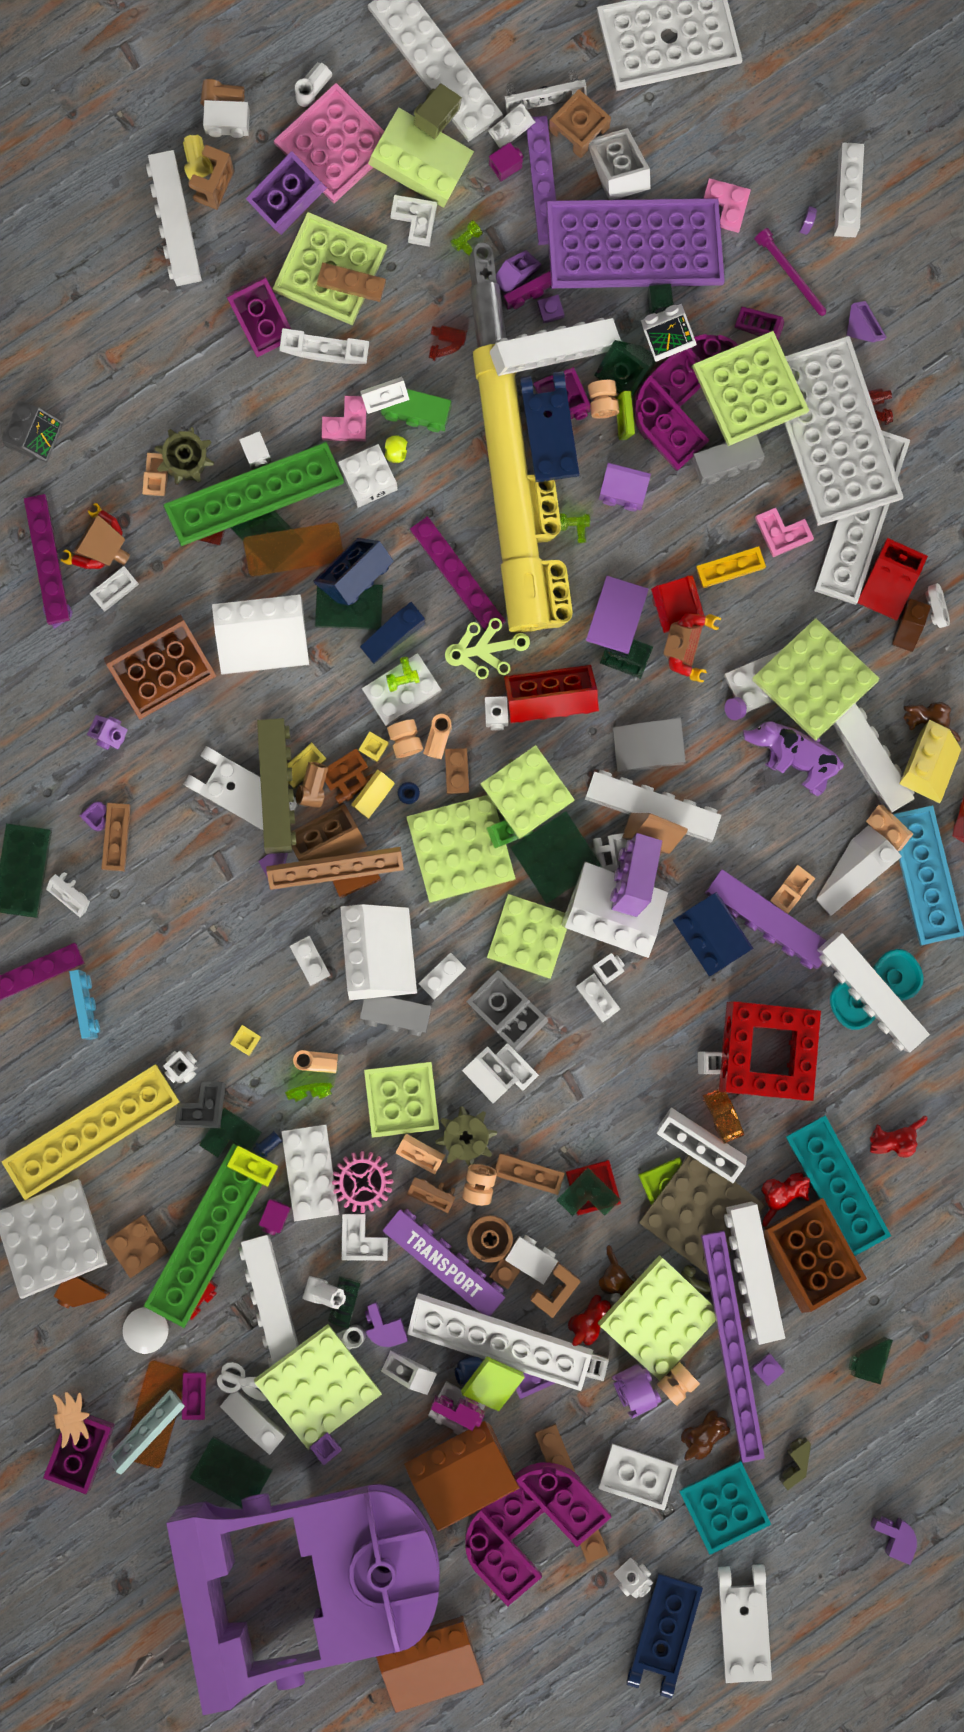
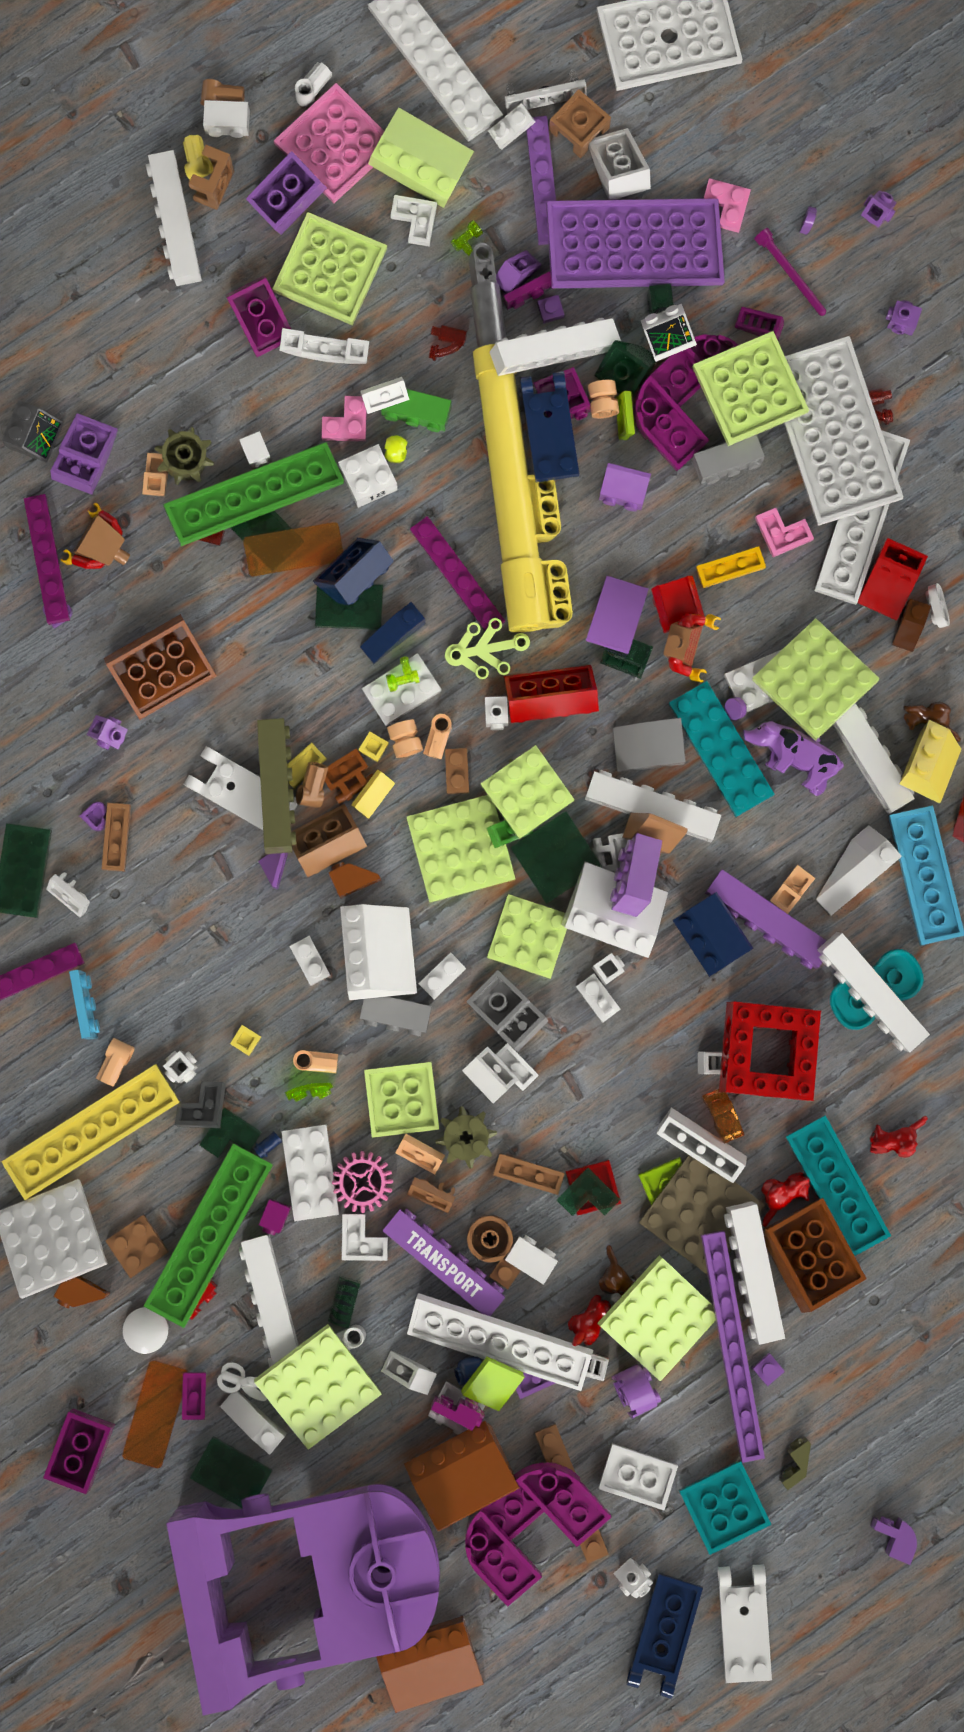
(70, 1418): light nougat piece -> none
(83, 454): none -> medium lavender slope
(114, 588): white plate -> none
(117, 1056): none -> light nougat piece
(145, 1432): light aqua plate -> none
(252, 1166): neon yellow plate -> none
(260, 634): white slope -> none
(321, 1292): white piece -> none
(325, 1448): medium lavender plate -> none
(335, 868): medium nougat plate -> none
(351, 282): medium nougat plate -> none
(384, 1334): medium lavender brick -> none
(408, 786): dark blue plate -> none
(437, 110): olive brick -> none
(480, 1180): light nougat wheel -> none
(506, 161): magenta brick -> none
(560, 1293): medium nougat panel -> none
(579, 522): clear neon green piece -> none
(678, 1384): light nougat wheel -> none
(700, 1286): olive arm -> none
(702, 1438): reddish brown animal -> none
(721, 749): none -> teal plate
(849, 189): white brick -> none
(864, 324): medium lavender slope -> none
(871, 1361): clear green slope -> none
(879, 208): none -> medium lavender brick
(890, 827): light nougat plate -> none
(903, 317): none -> medium lavender brick

